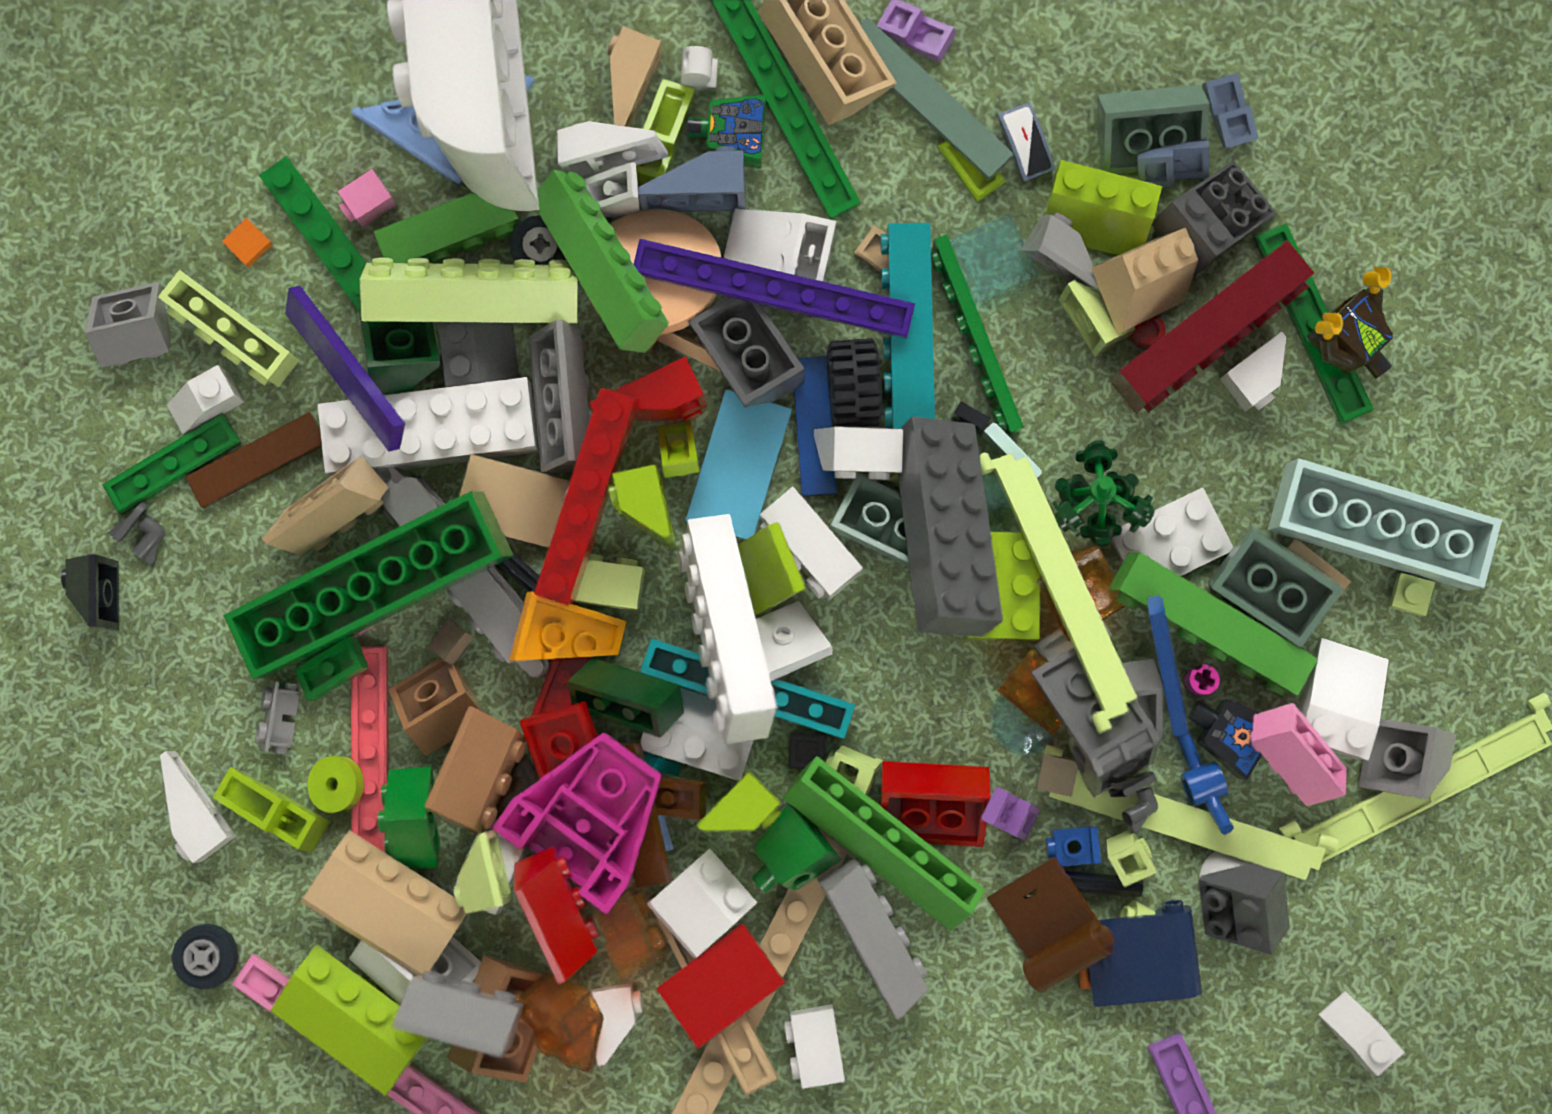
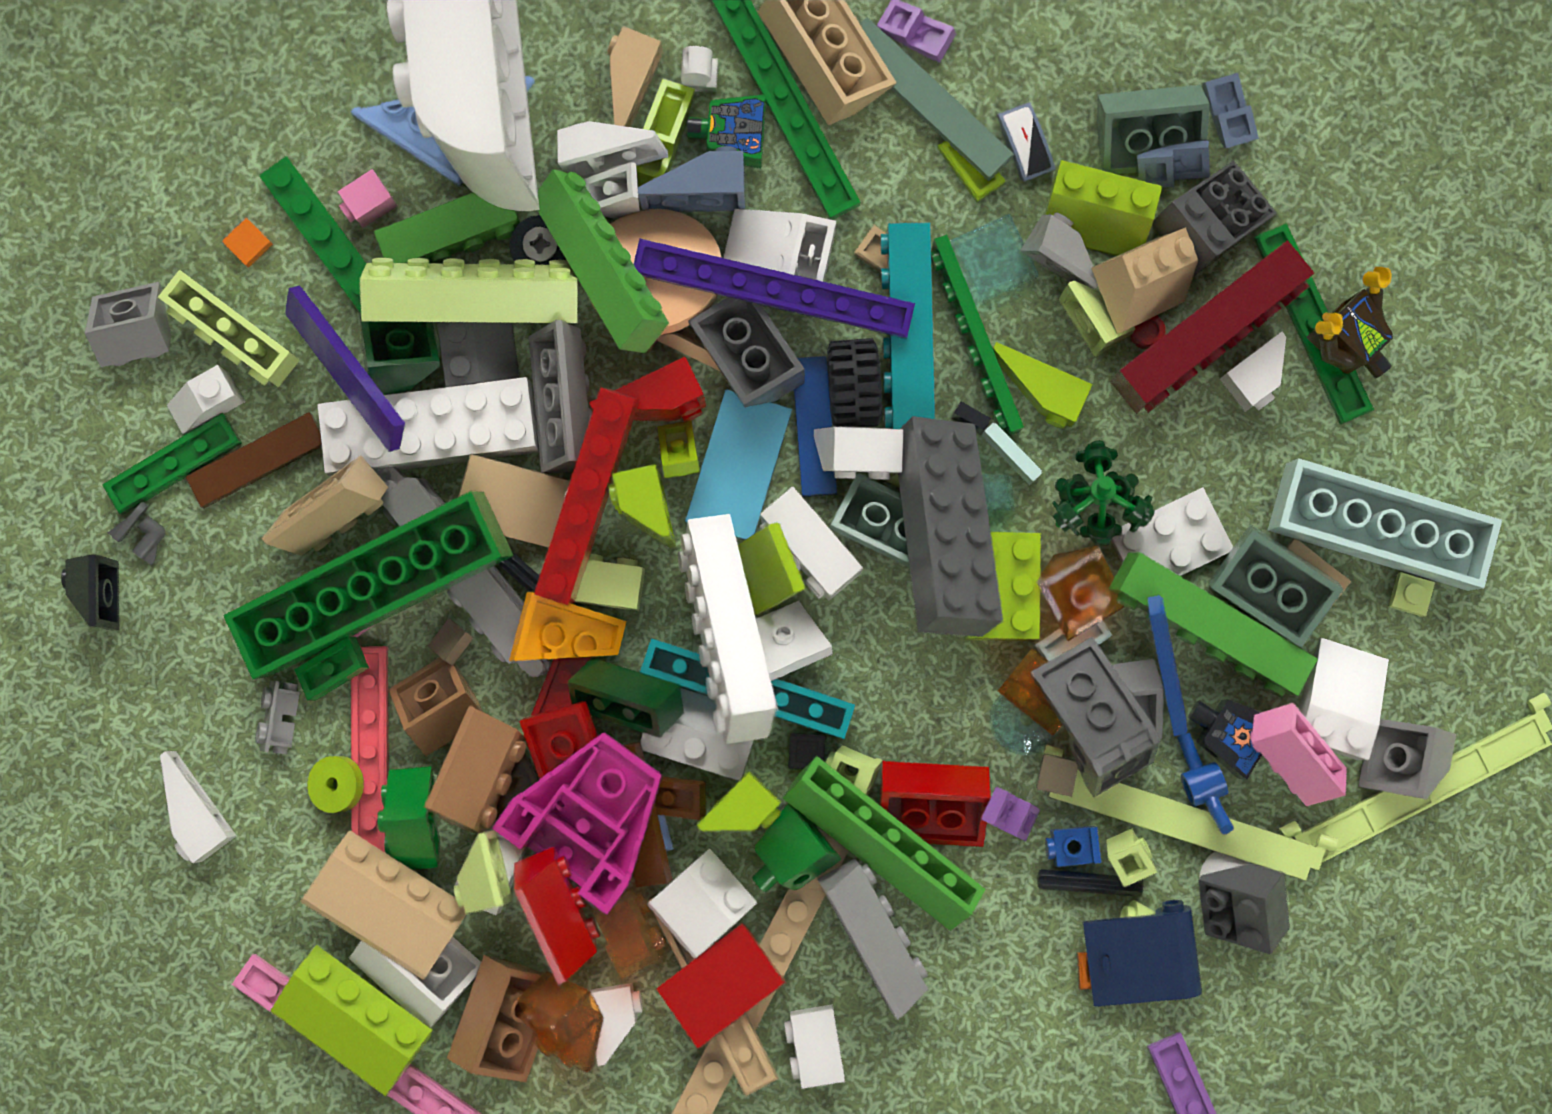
(194, 965): black wheel -> none
(271, 810): lime slope -> none
(459, 1014): light grey slope -> none
(662, 764): teal tile -> none
(1046, 387): none -> lime slope
(1051, 925): reddish brown door -> none
(1064, 586): yellowish green piece -> none
(1137, 814): dark grey piece -> none
(1201, 680): dark pink piece -> none
(1361, 1034): white slope -> none

